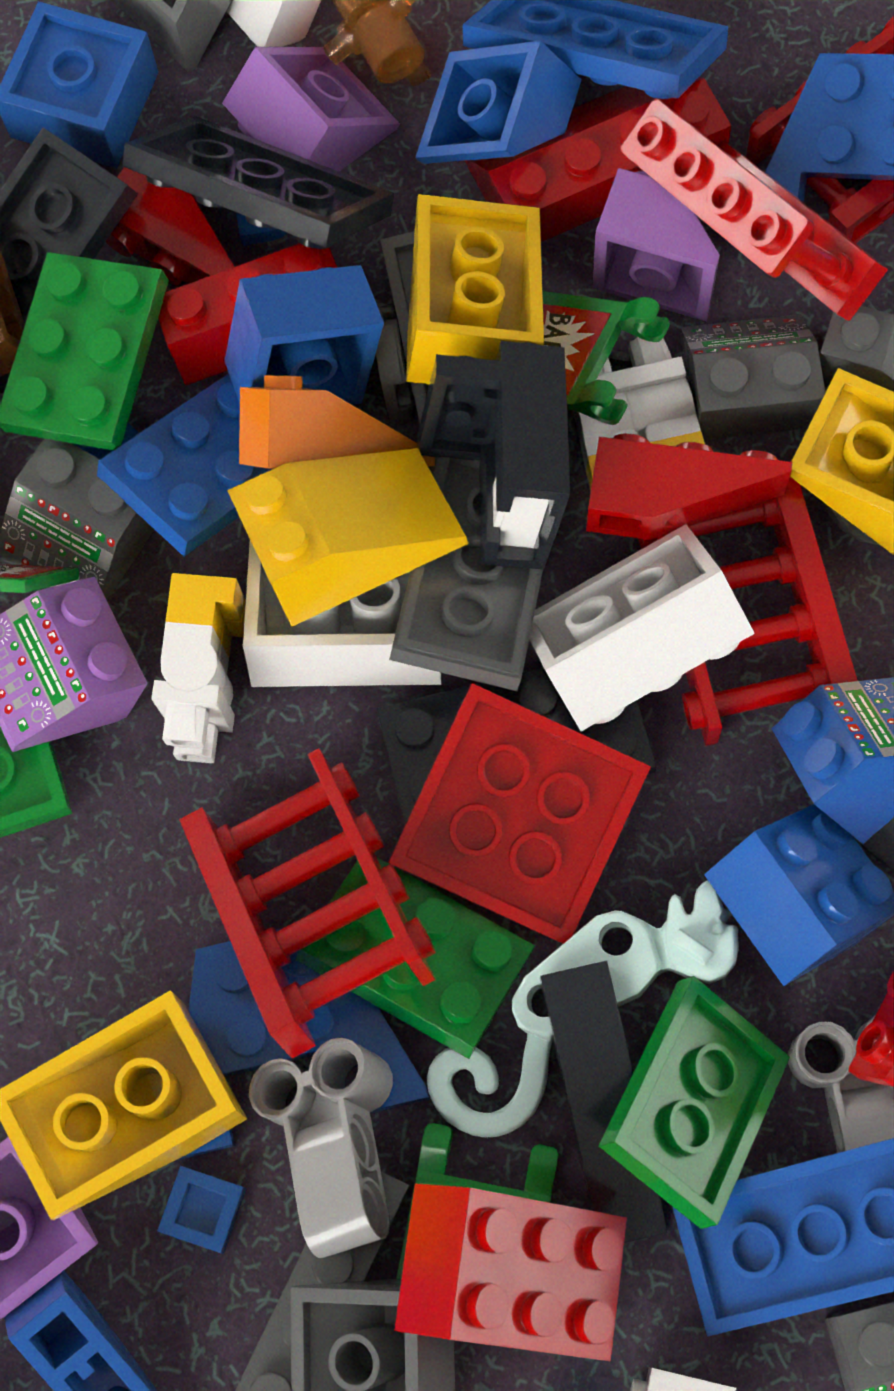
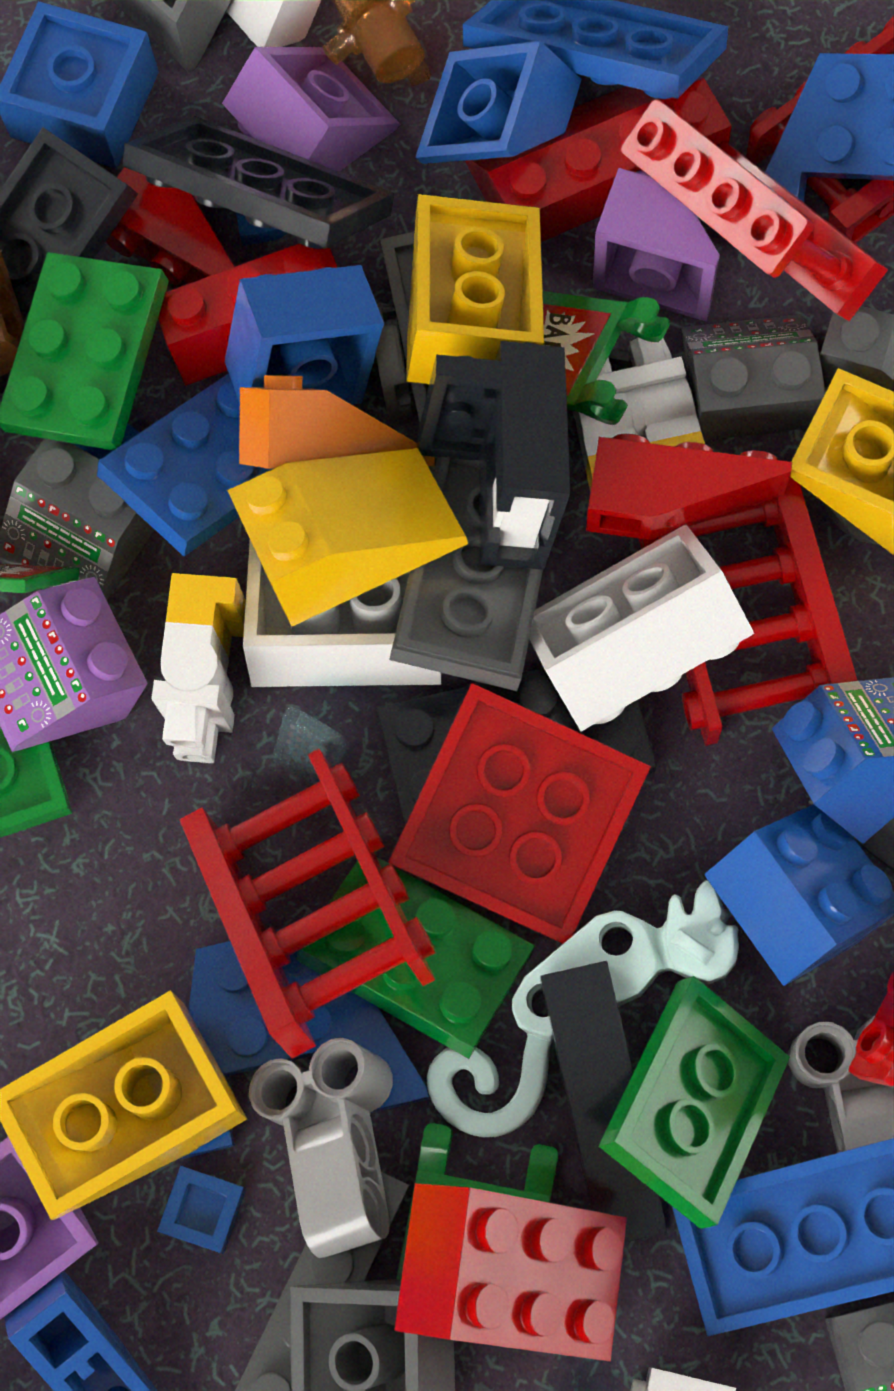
(301, 735): none -> clear light blue slope

